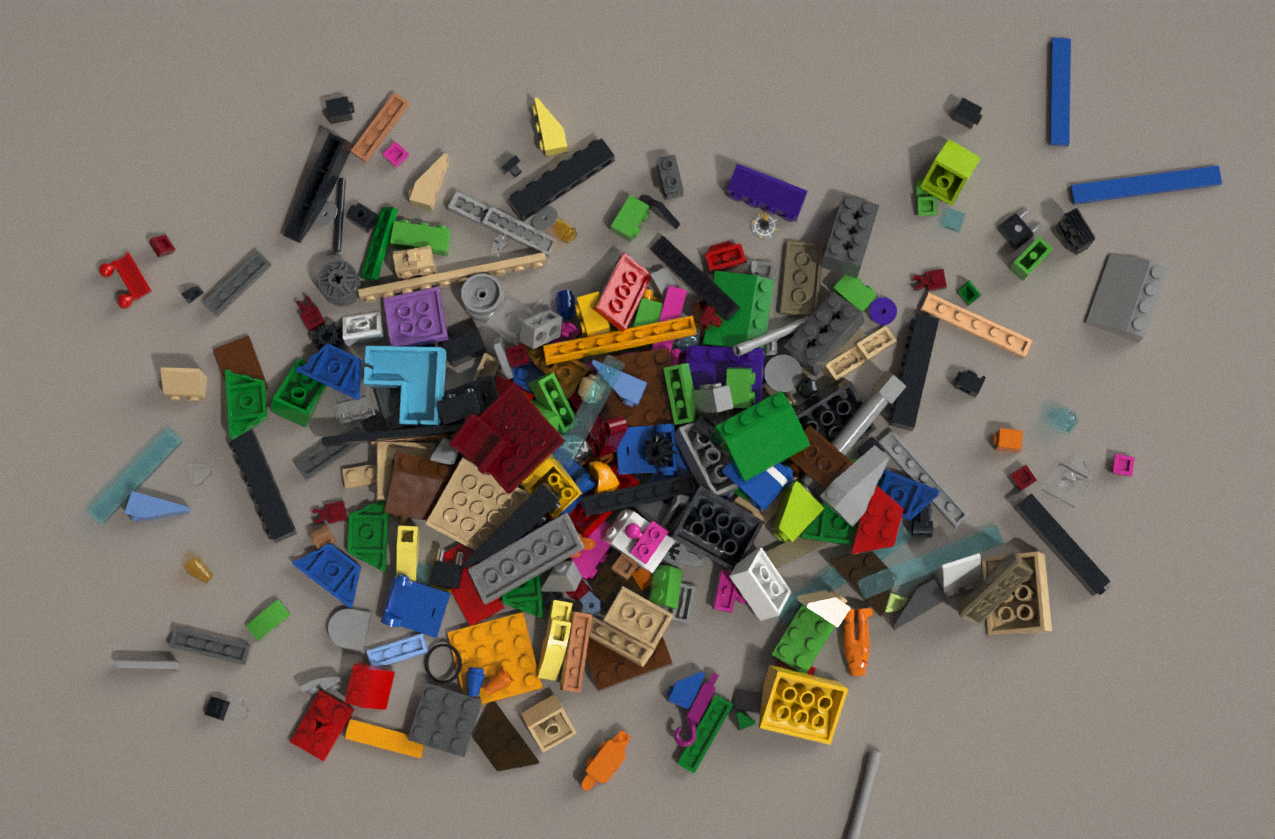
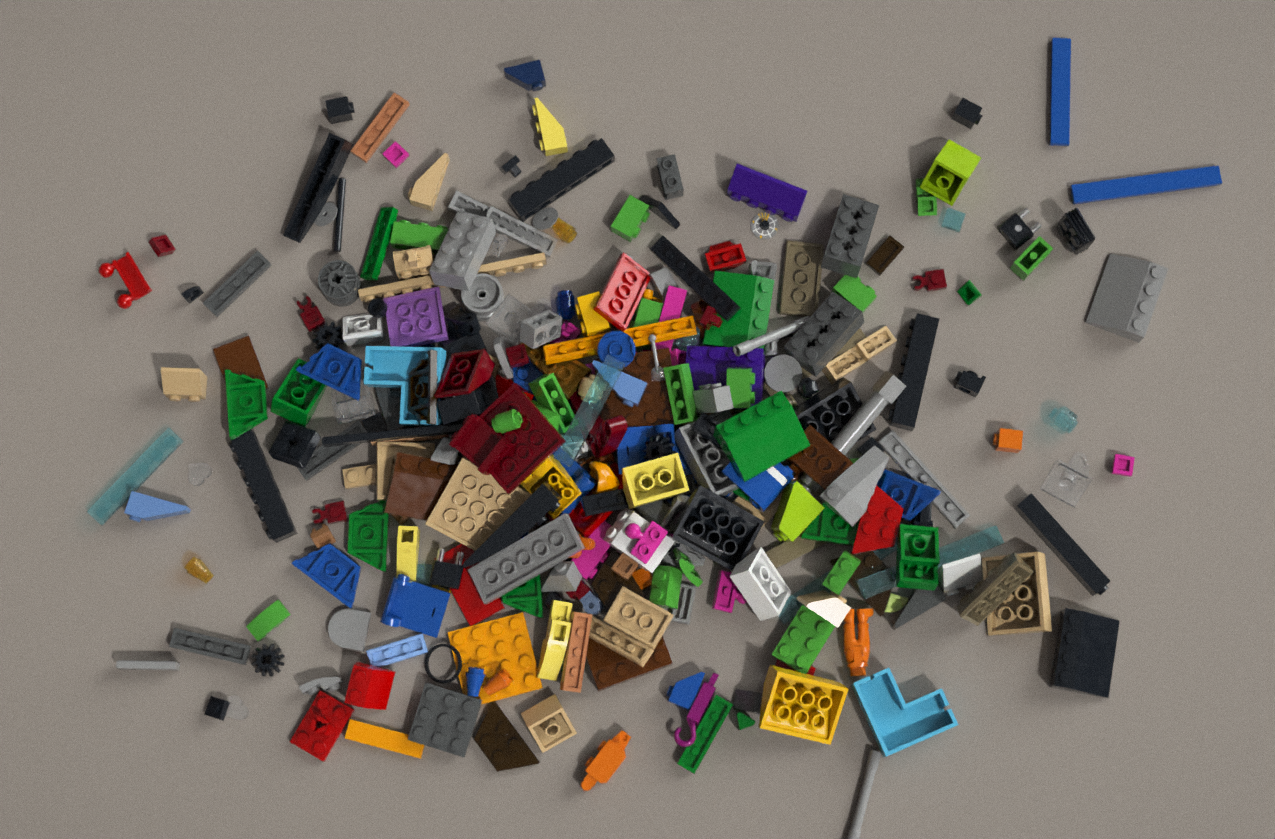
(270, 652): none -> black gear
(285, 448): none -> black brick
(364, 223): black brick -> none
(377, 308): none -> black tile
(422, 389): none -> dark brown wing
(462, 251): none -> light grey brick
(464, 322): none -> black leg
(465, 373): none -> dark red slope
(507, 421): none -> bright green brick
(527, 75): none -> dark blue slope
(618, 346): none -> blue tile
(654, 480): none -> light yellow slope
(657, 372): none -> hinge
(687, 567): none -> bright green slope
(841, 572): none -> bright green brick
(883, 311): dark purple piece -> none
(884, 255): none -> dark brown tile
(894, 721): none -> medium azure piece
(917, 557): none -> green slope
(976, 325): light nougat tile -> none
(1023, 478): dark red plate -> none
(1084, 653): none -> black slope

